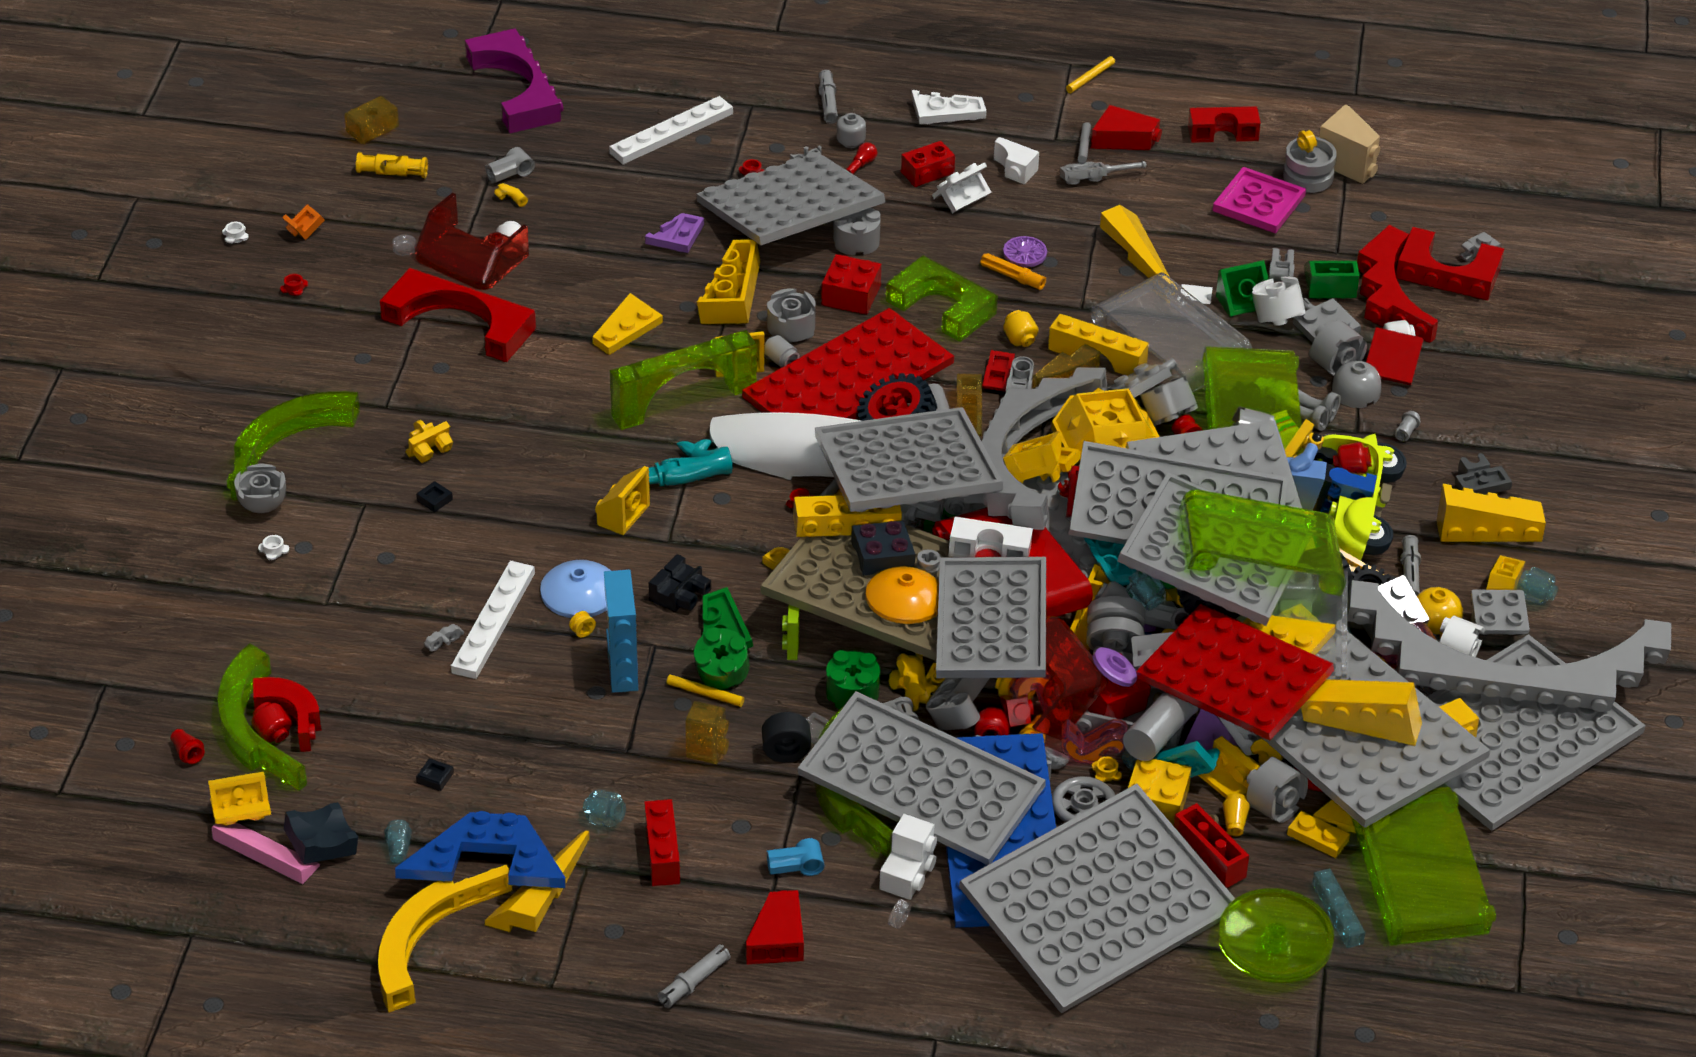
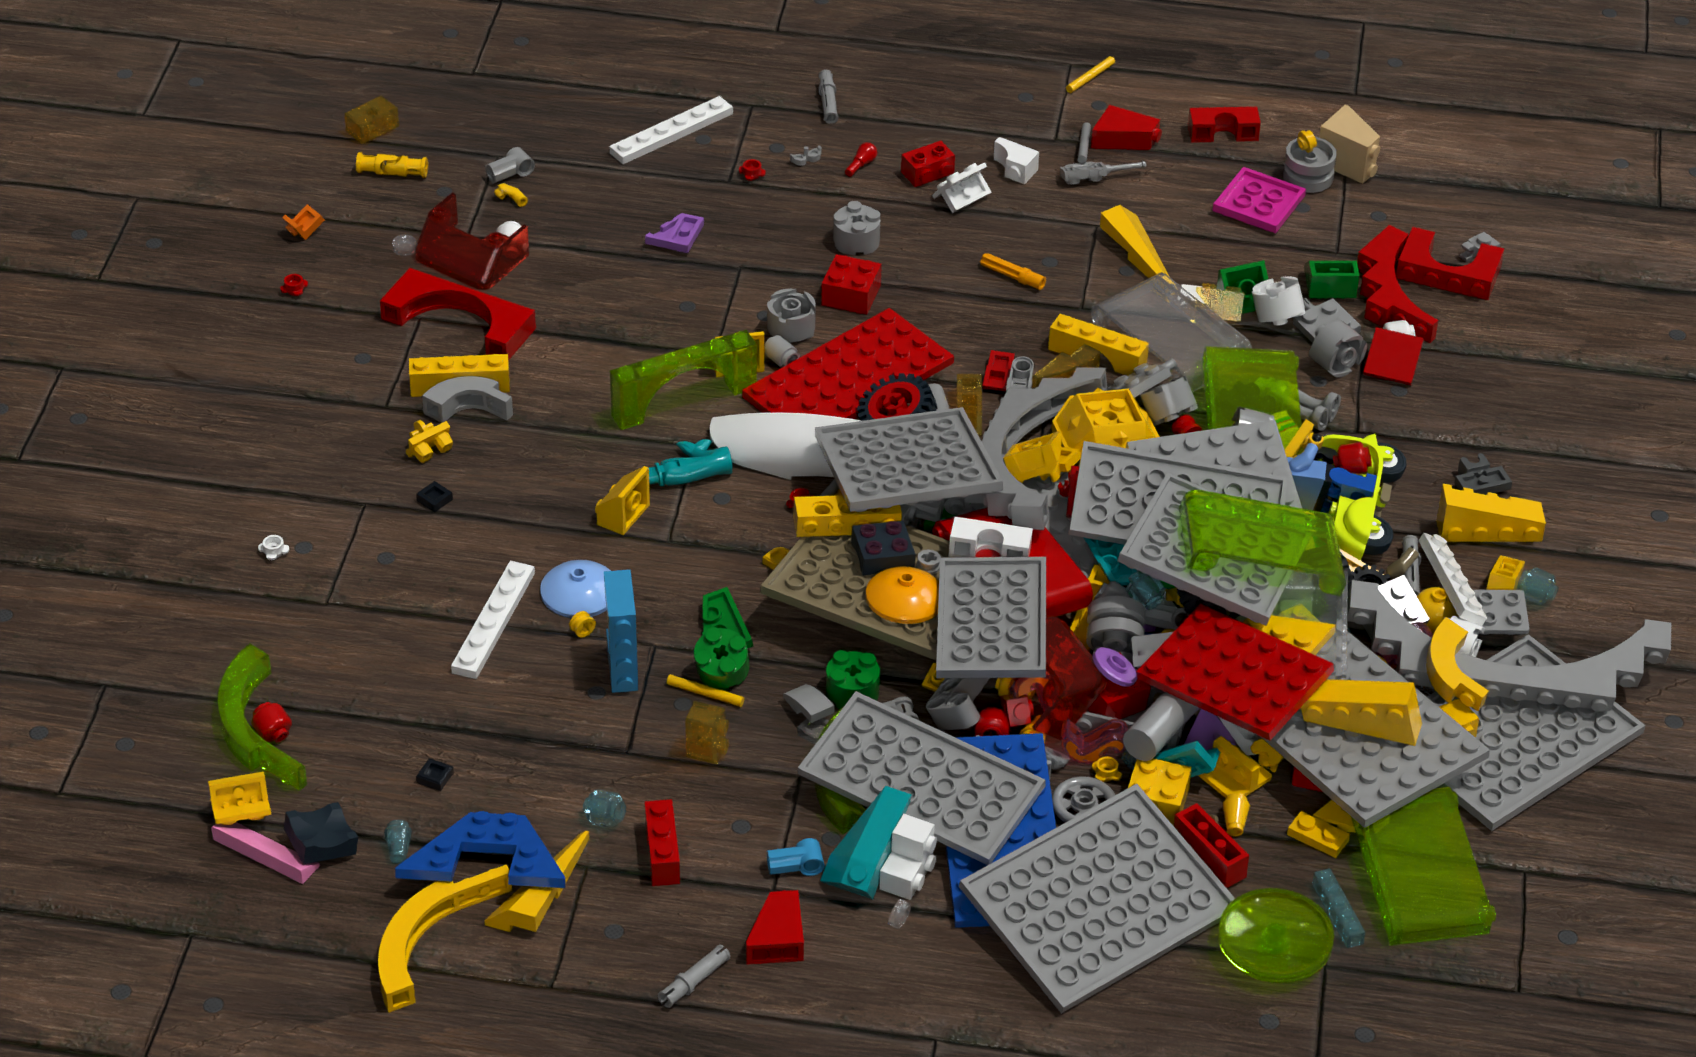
(188, 747): red cone -> none
(235, 232): white plate -> none
(260, 488): light grey cylinder -> none
(288, 418): clear neon green arch -> none
(297, 703): red arch -> none
(428, 372): none -> yellow arch
(446, 635): light grey piece -> none
(466, 393): none -> light grey arch
(509, 52): magenta arch -> none
(626, 324): yellow wing -> none
(676, 585): black hips -> none
(732, 290): yellow wedge -> none
(786, 737): black tyre -> none
(789, 198): light grey plate -> none
(791, 640): lime plate -> none
(809, 702): none -> light grey slope
(851, 130): light grey head -> none
(867, 845): none -> teal wedge
(912, 679): yellow animal -> none
(928, 278): clear neon green arch -> none
(945, 109): white wing -> none
(1020, 328): yellow head -> none
(1025, 251): medium lavender wheel -> none
(1225, 303): none -> clear yellow slope
(1276, 789): light grey brick -> none
(1281, 268): light grey piece -> none
(1357, 384): light grey cylinder -> none
(1401, 565): none -> dark tan arm
(1409, 422): light grey pin -> none
(1443, 670): none -> yellow arch
(1452, 578): none -> white plate

